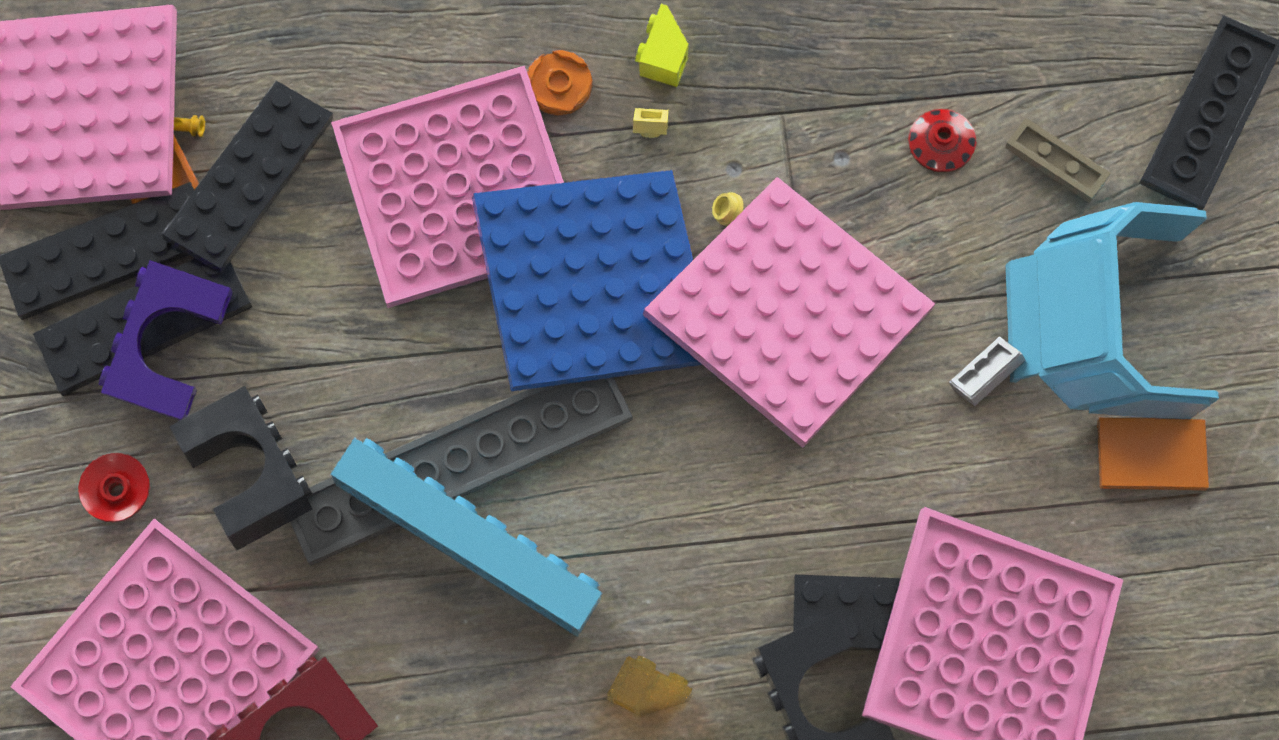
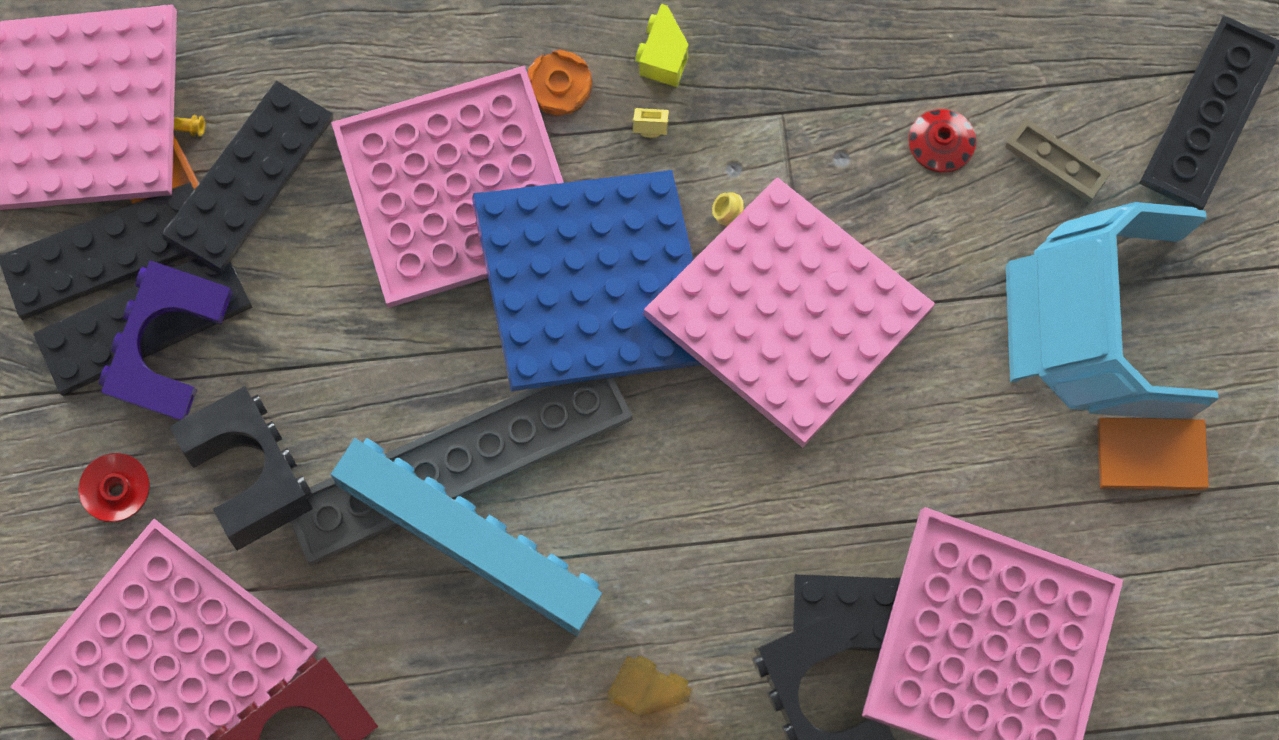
(987, 371): light grey plate -> none

